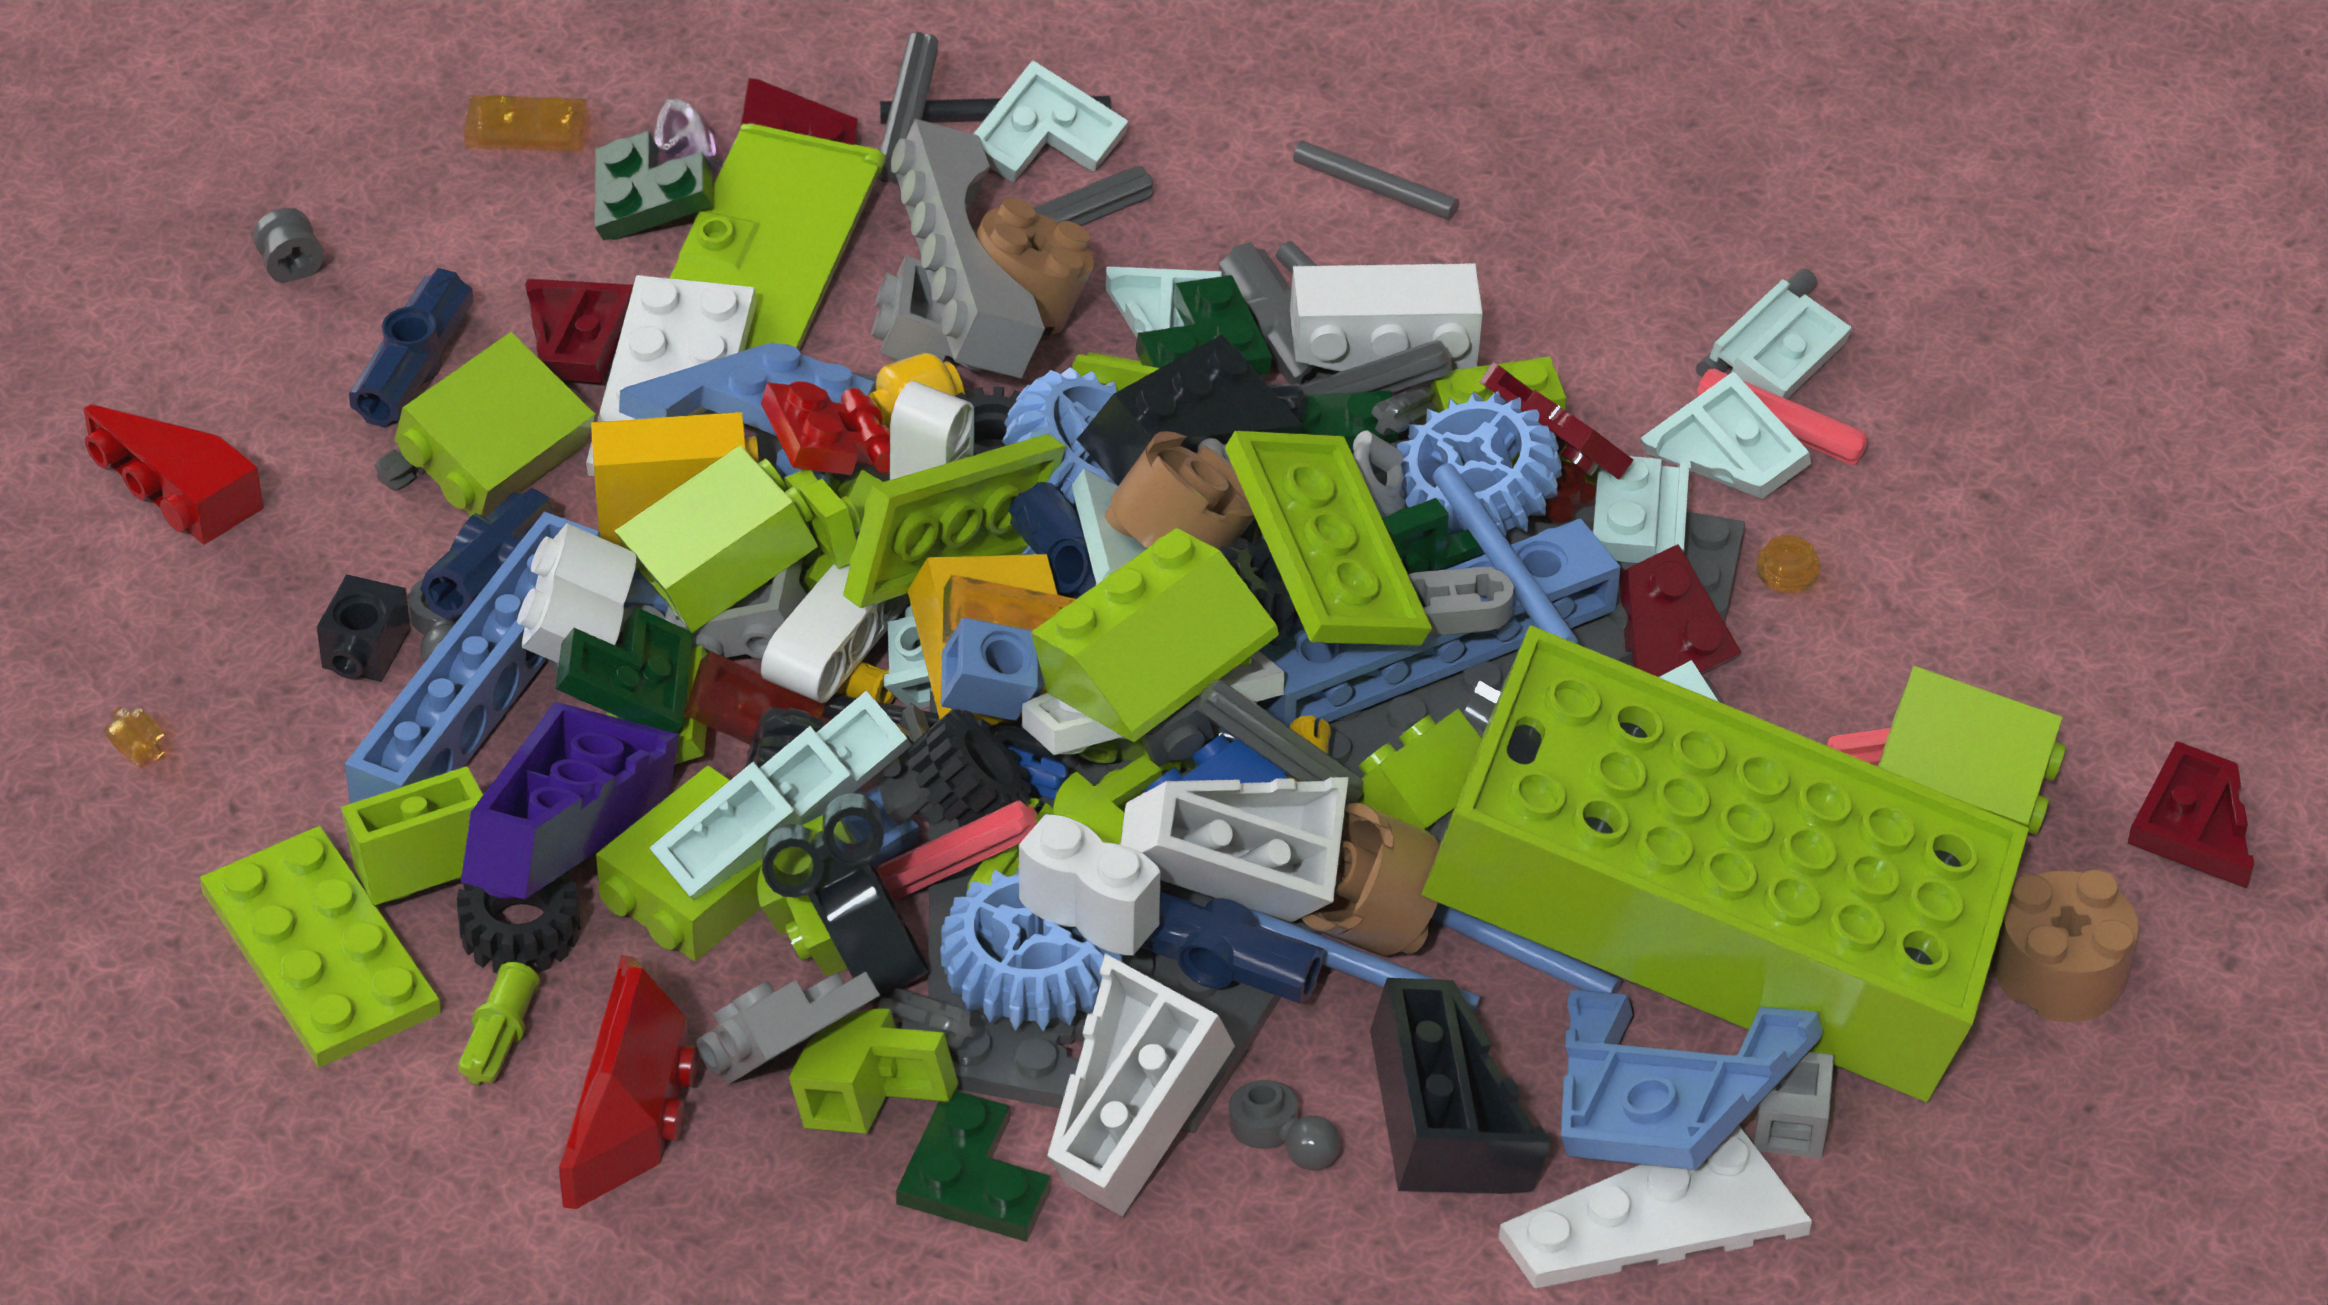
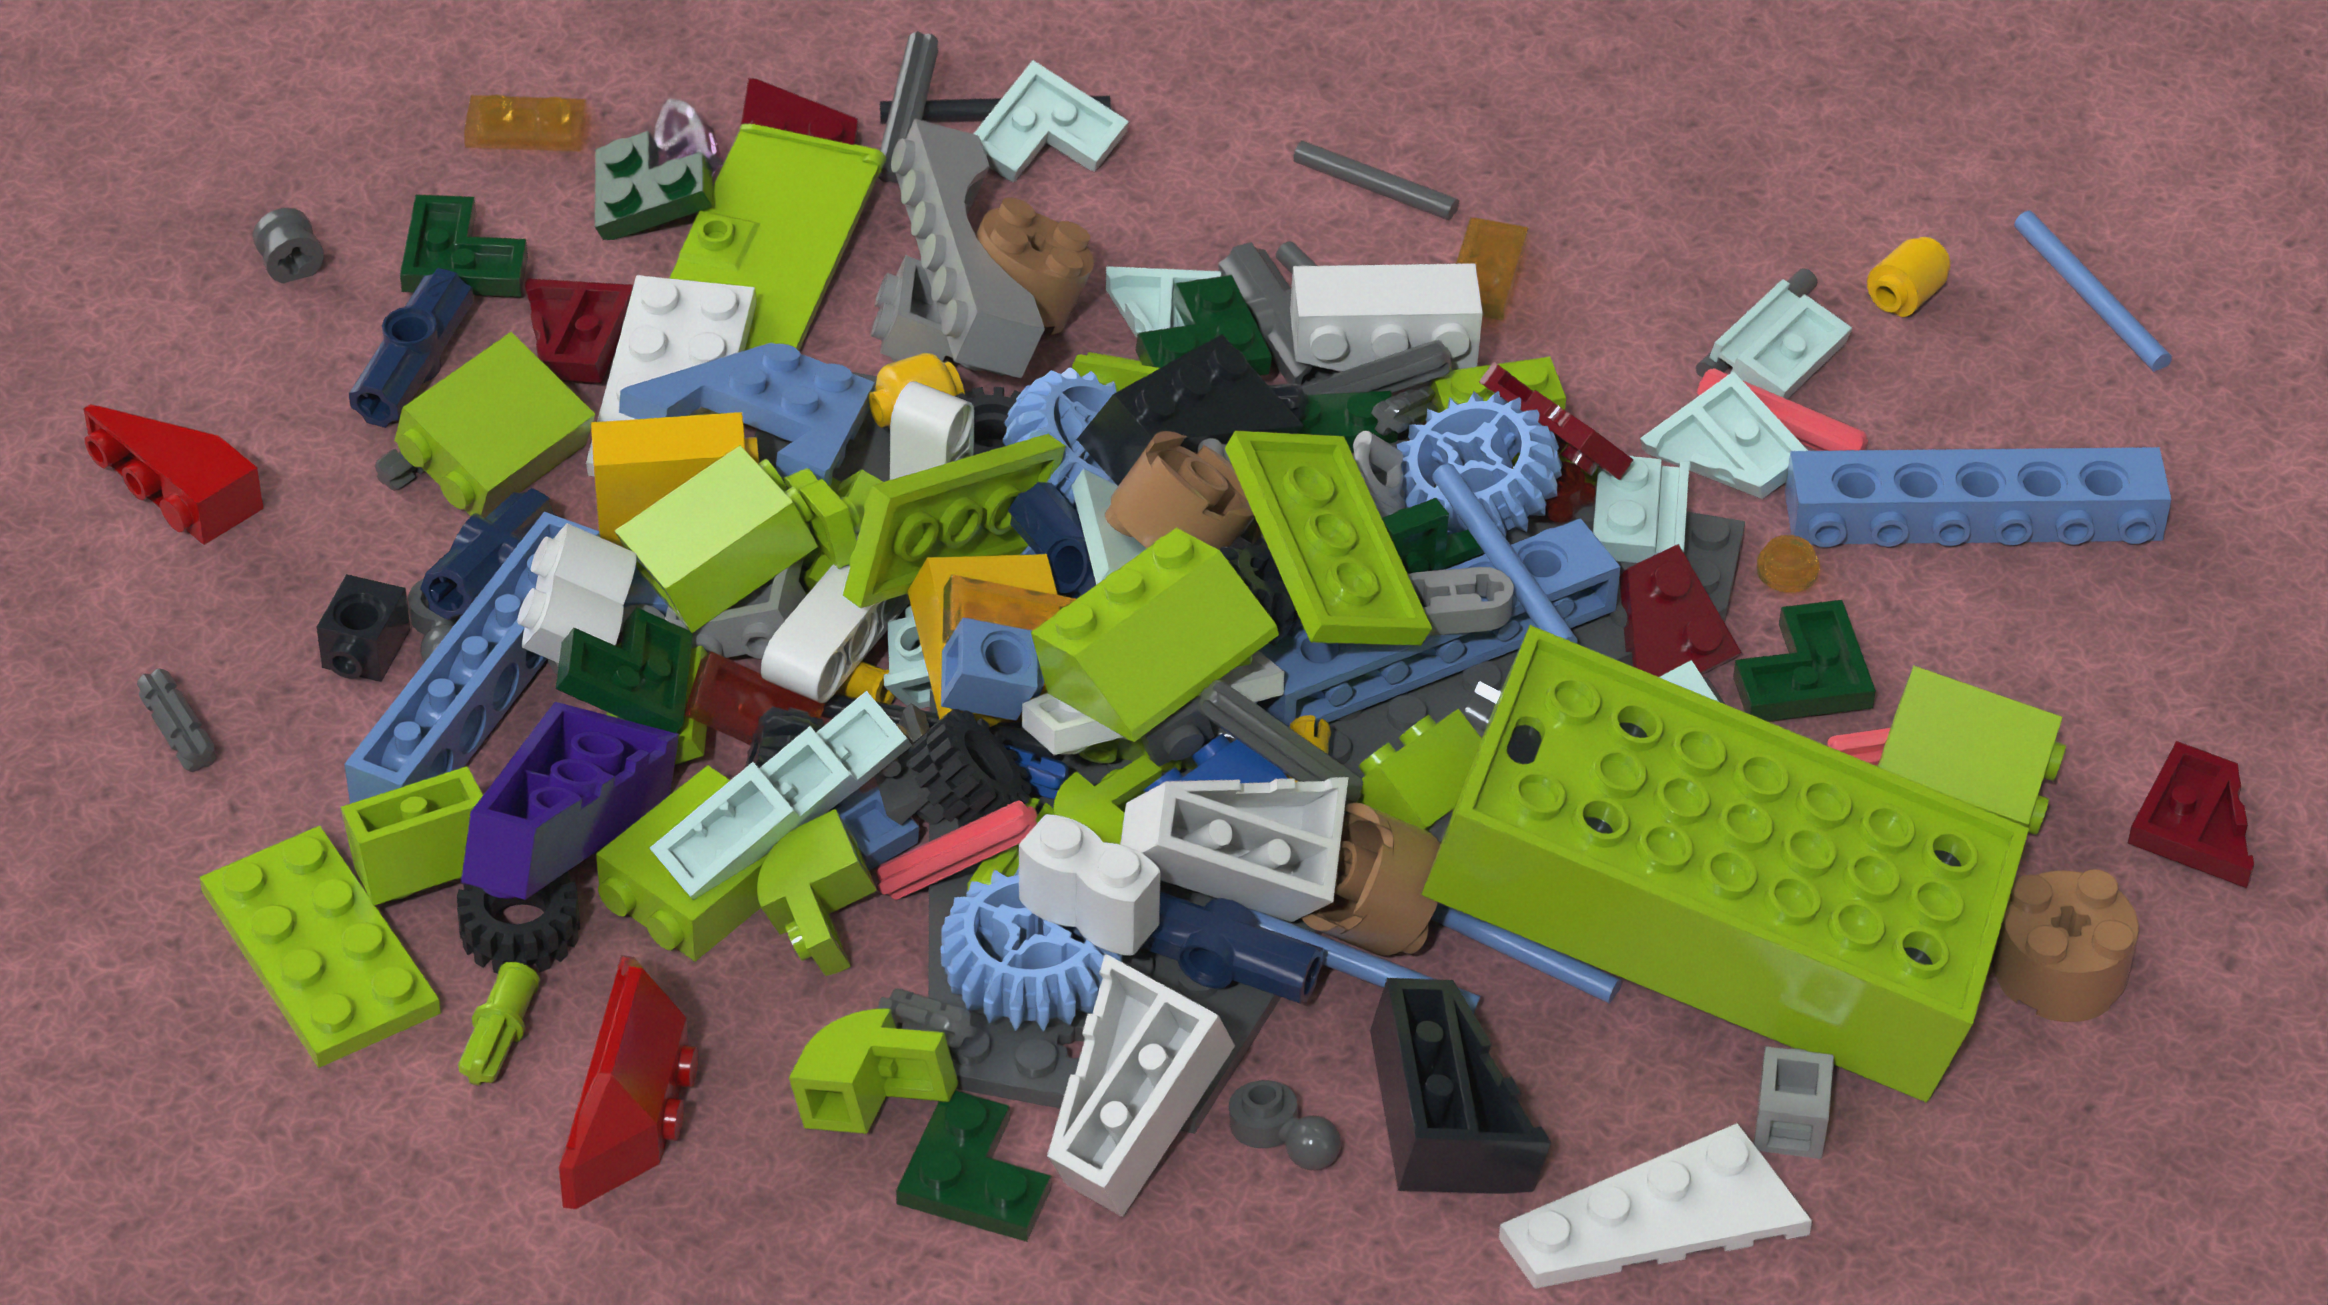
(134, 735): clear yellow plate -> none
(176, 720): none -> dark grey axle
(443, 239): none -> dark green plate
(771, 1021): light grey plate -> none
(827, 433): red plate -> none
(849, 894): black piece -> none
(1100, 197): dark grey axle -> none
(1497, 253): none -> clear yellow plate
(1667, 1102): medium blue wing -> none
(1817, 675): none -> dark green plate
(1909, 276): none -> yellow brick
(1977, 496): none -> medium blue brick
(2092, 291): none -> medium blue bar

